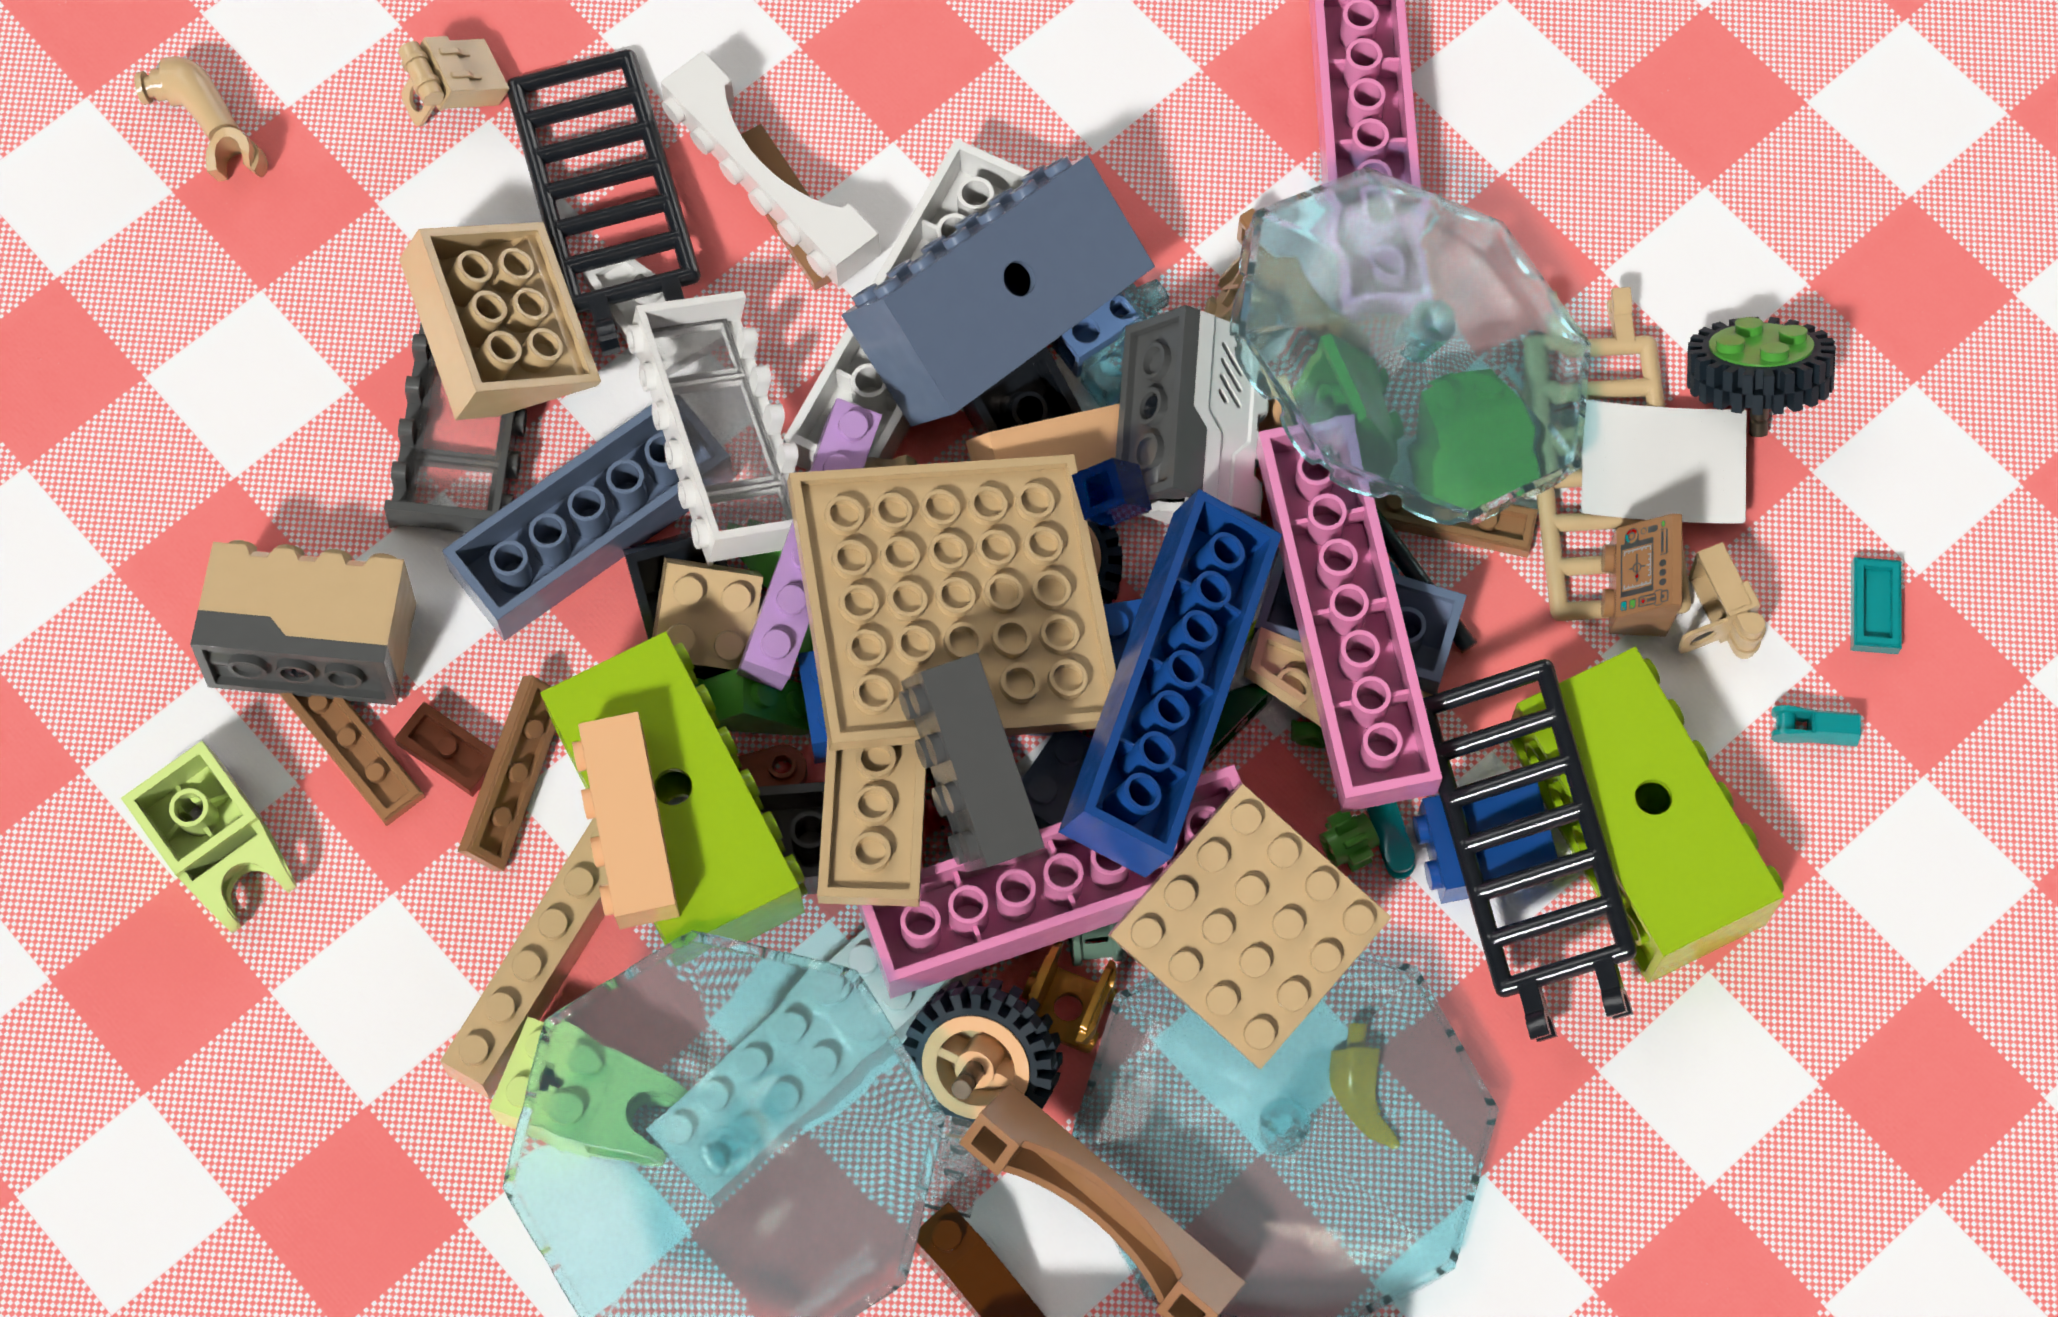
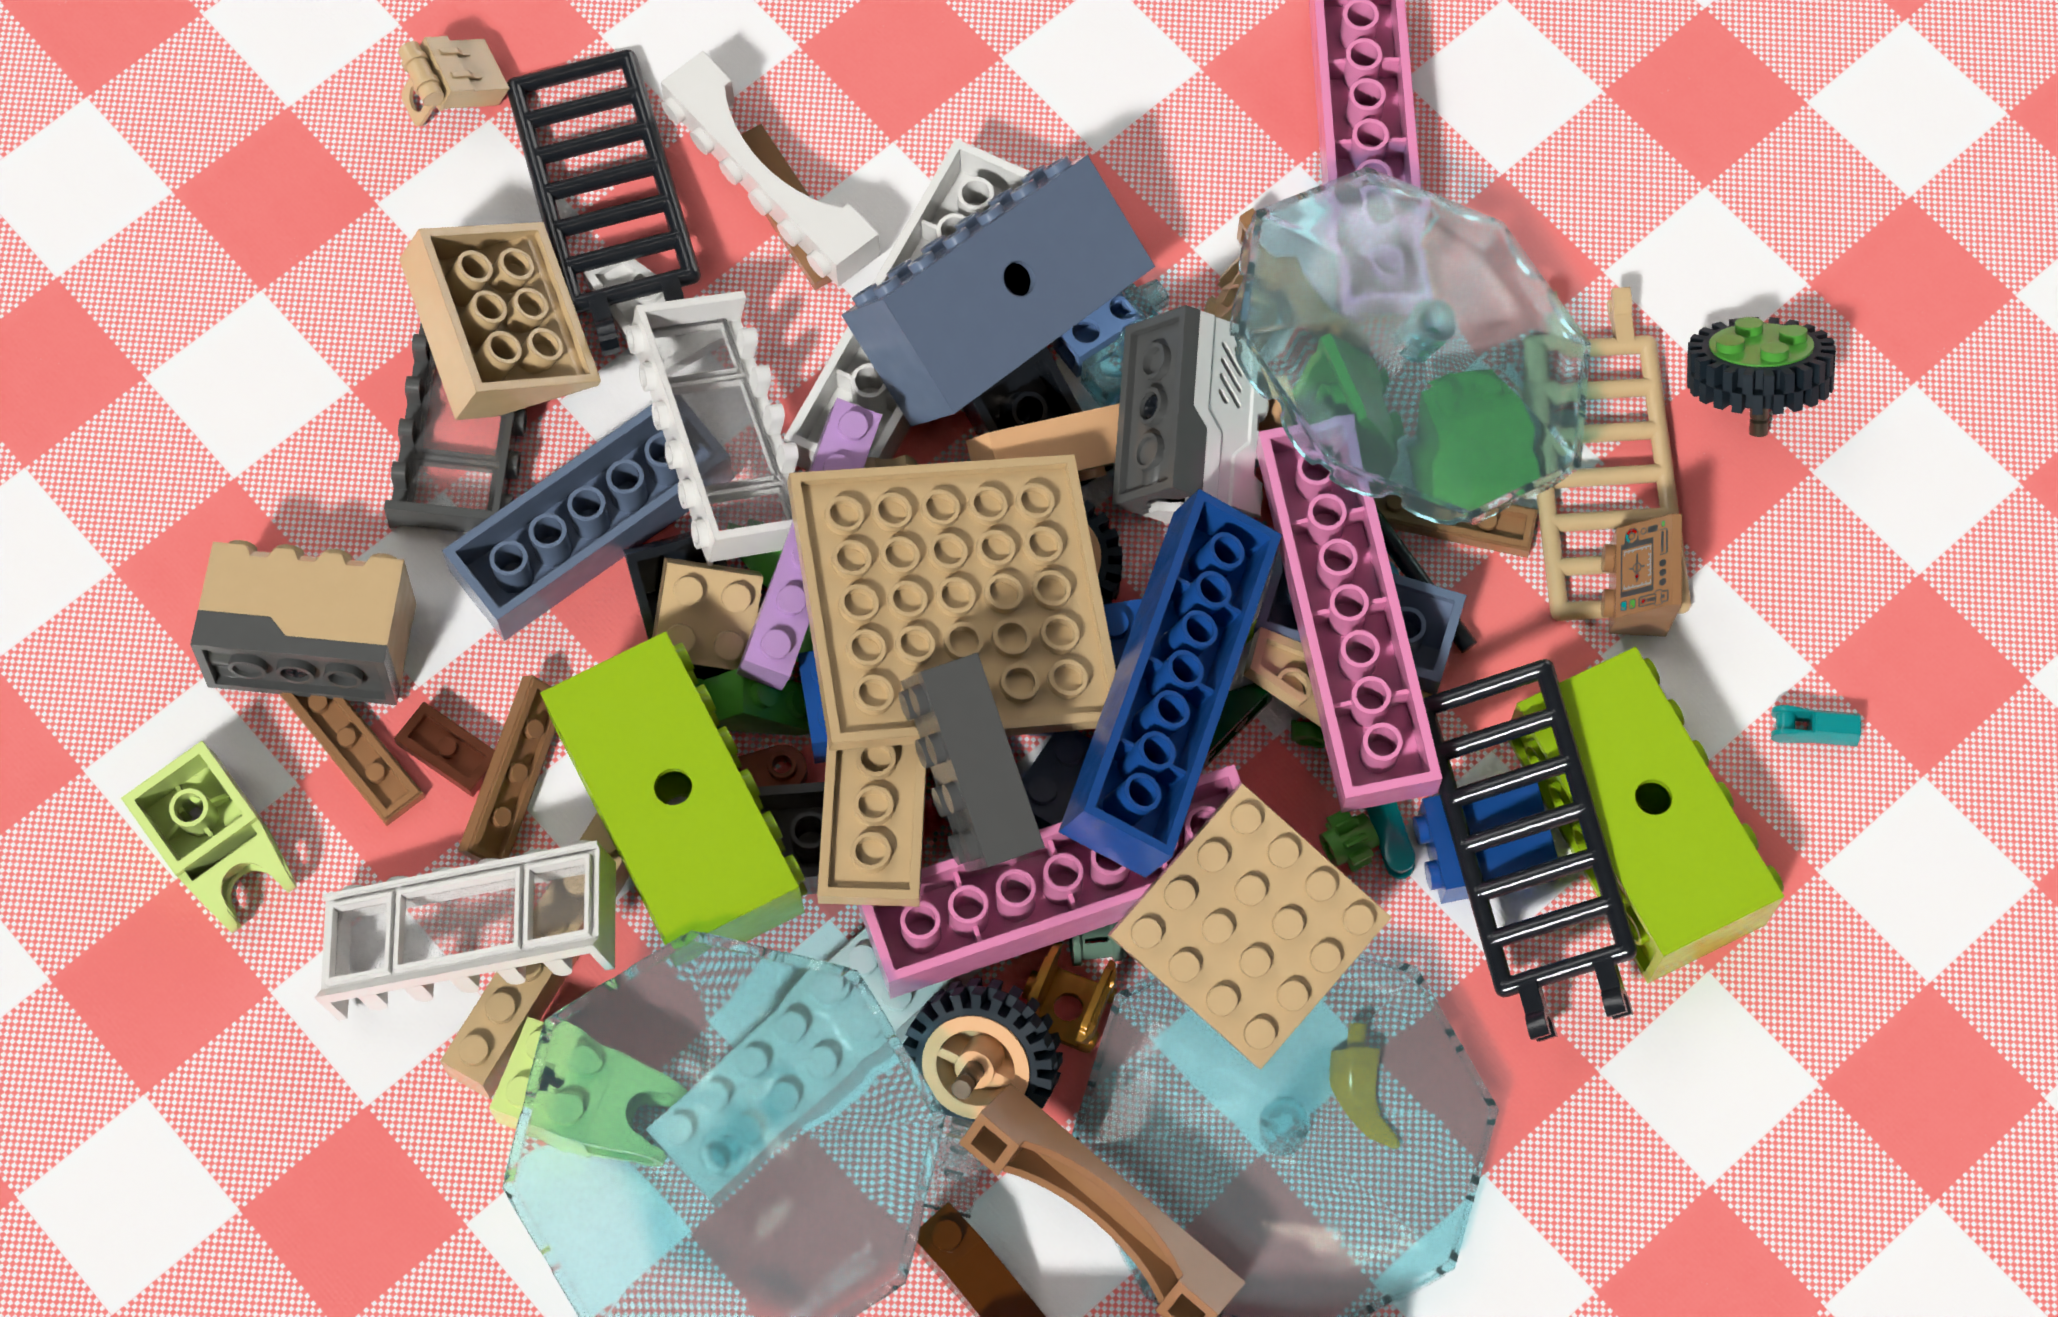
(189, 85): tan piece -> none
(468, 925): none -> white window
(627, 821): light nougat brick -> none
(1111, 492): clear blue brick -> none
(1664, 463): white sticker -> none
(1727, 603): tan piece -> none
(1876, 606): teal tile -> none

